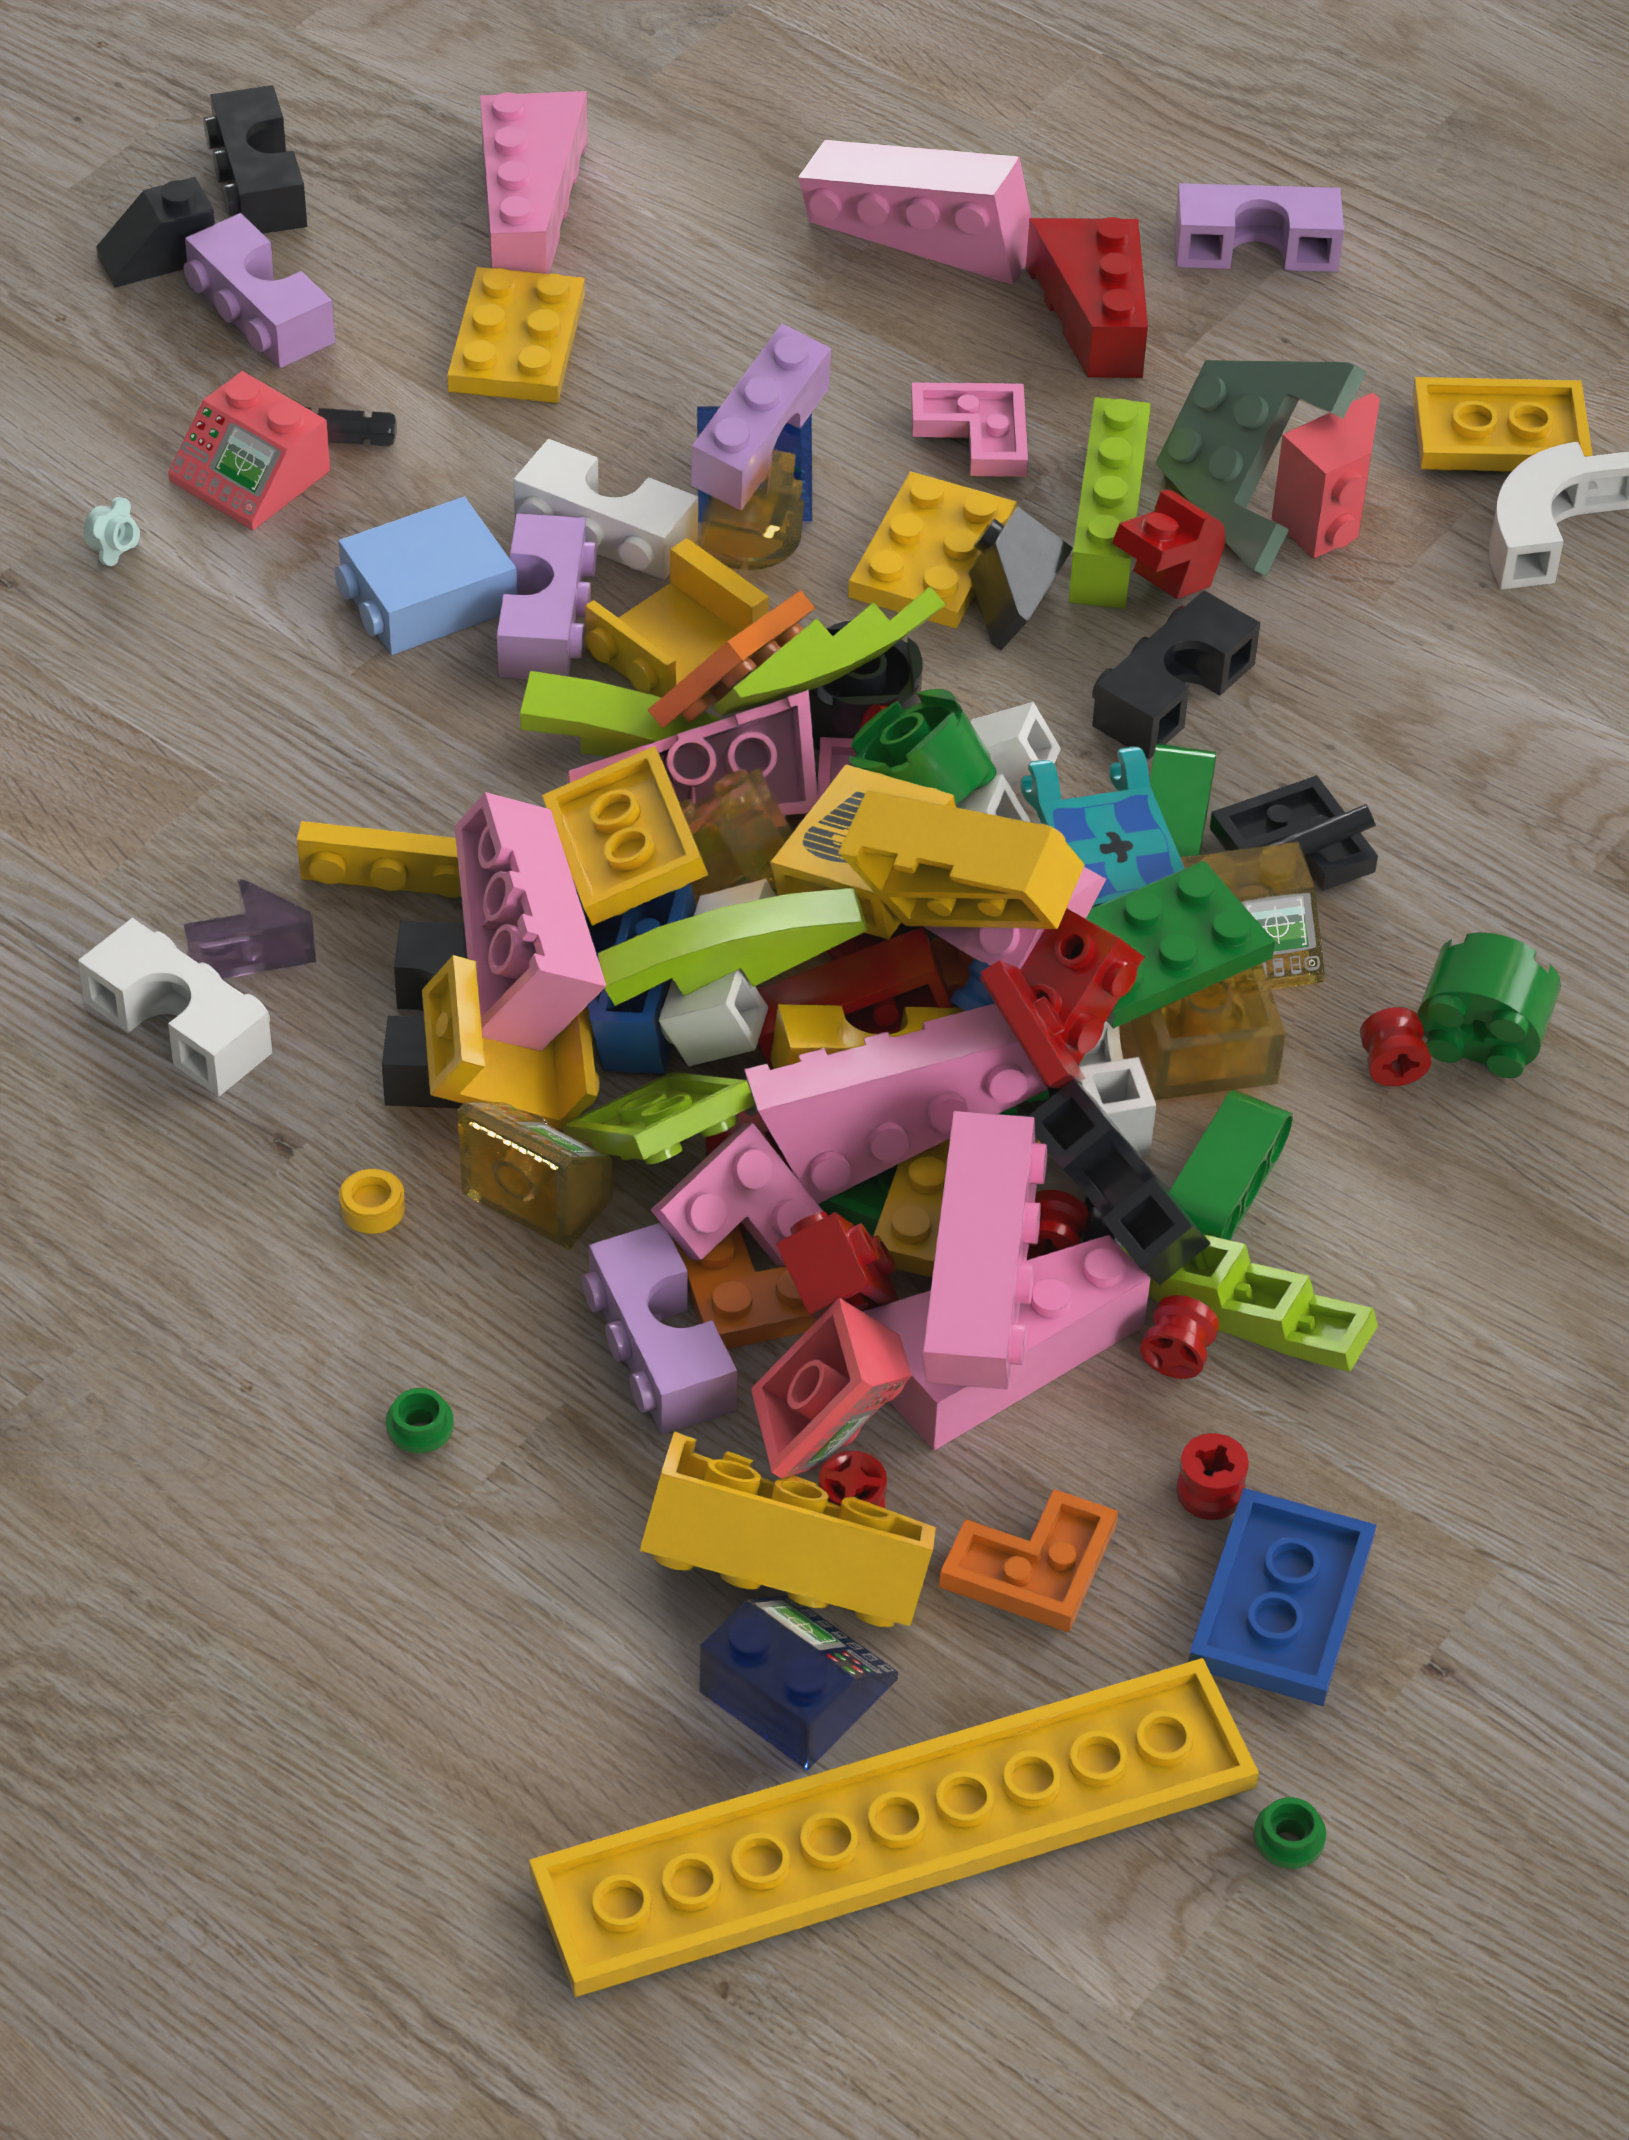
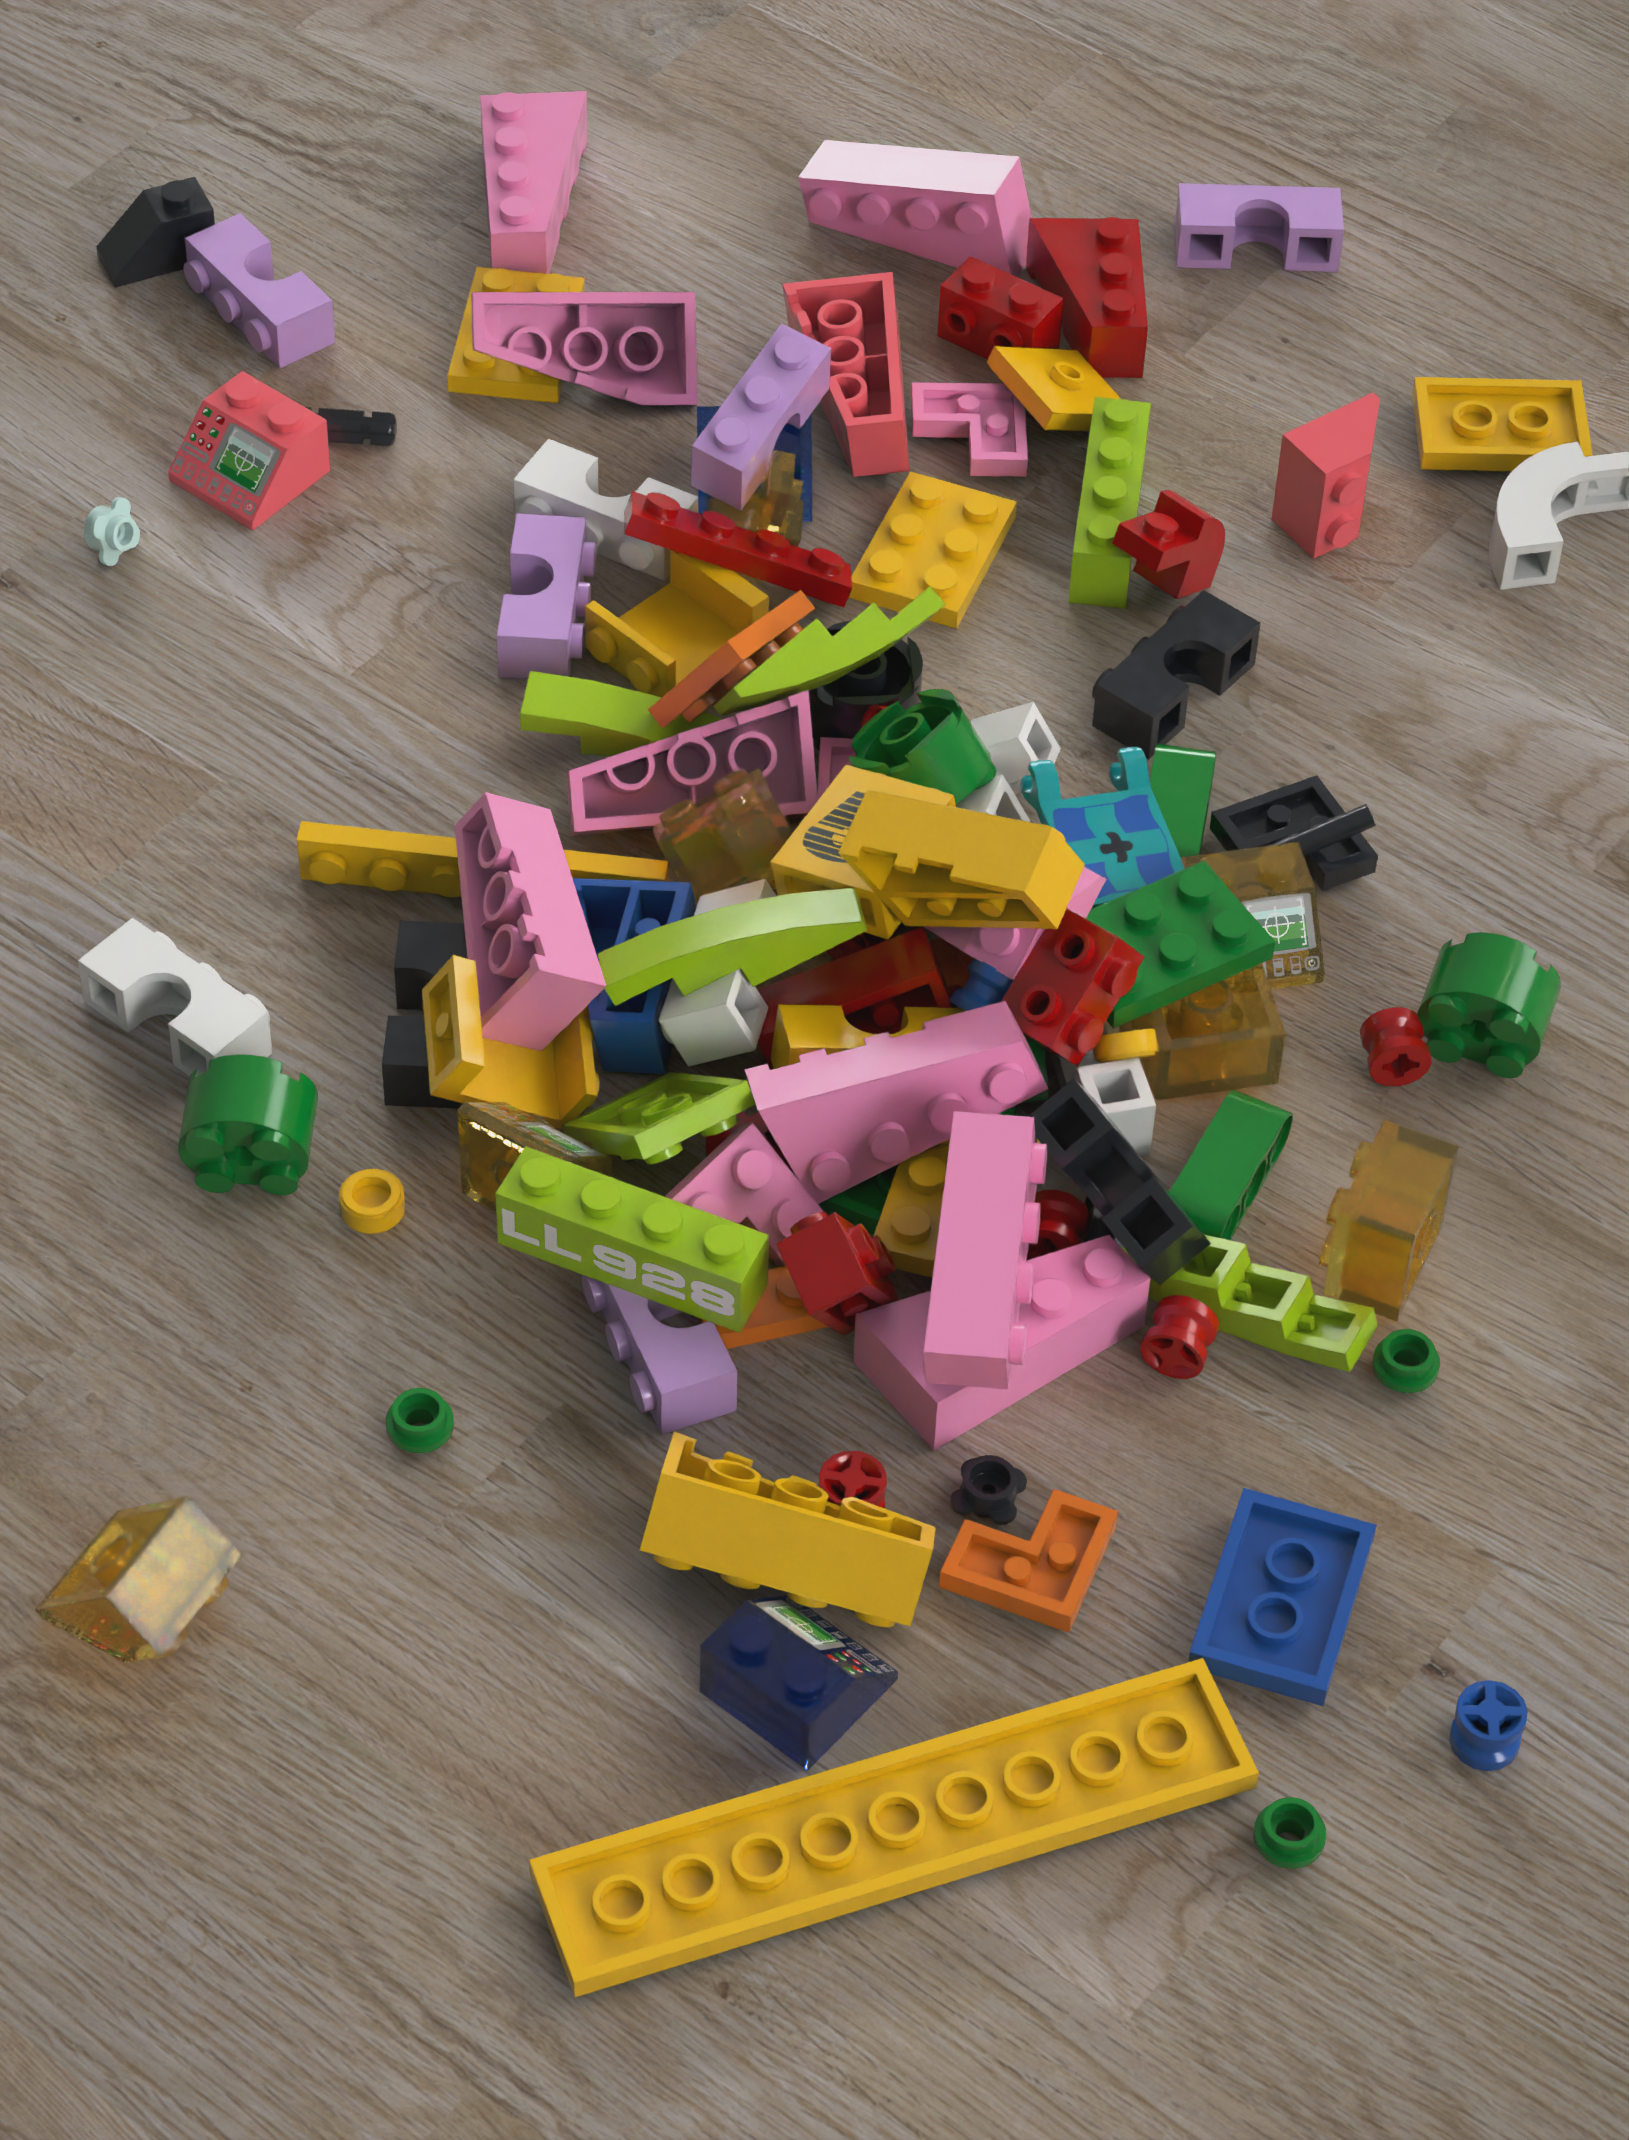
(142, 1580): none -> clear yellow slope
(247, 1125): none -> green brick
(254, 160): black arch -> none
(262, 938): clear purple slope -> none
(425, 575): light blue brick -> none
(605, 341): none -> bright pink wedge
(624, 835): yellow plate -> none
(632, 1239): none -> lime brick
(719, 542): none -> red plate
(827, 1388): coral slope -> none
(866, 377): none -> coral wedge
(991, 1474): none -> black plate
(993, 308): none -> red brick
(1014, 572): slope -> none
(1032, 1023): red plate -> none
(1051, 384): none -> yellow plate
(1126, 1045): none -> yellow tile
(1216, 1494): red wheel -> none
(1231, 433): sand green wing -> none
(1387, 1218): none -> clear yellow brick
(1409, 1348): none -> green plate
(1503, 1715): none -> blue wheel

